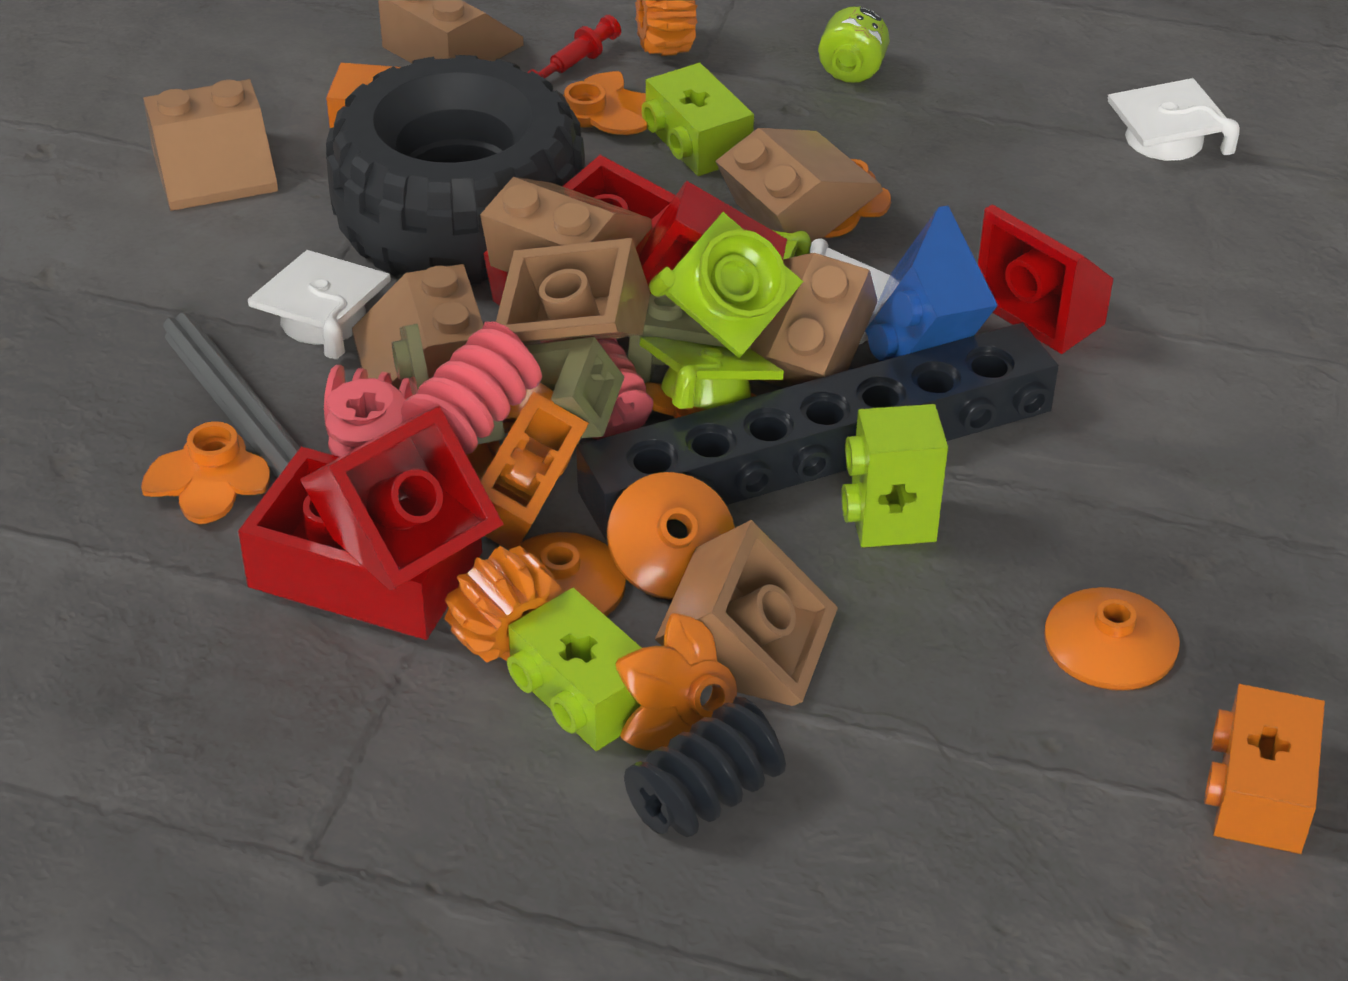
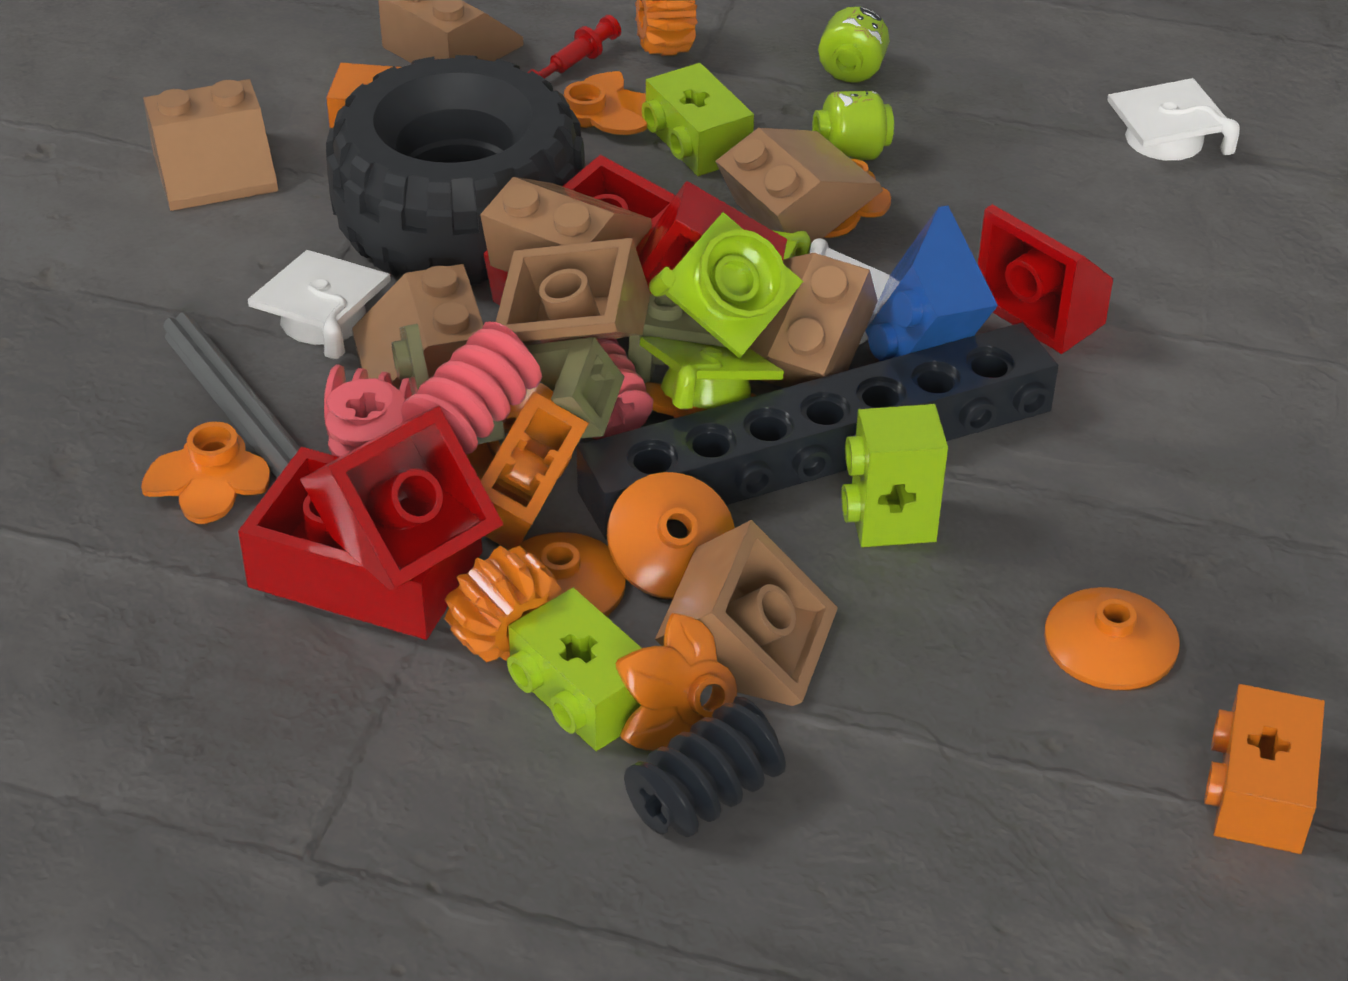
(856, 123): none -> lime head

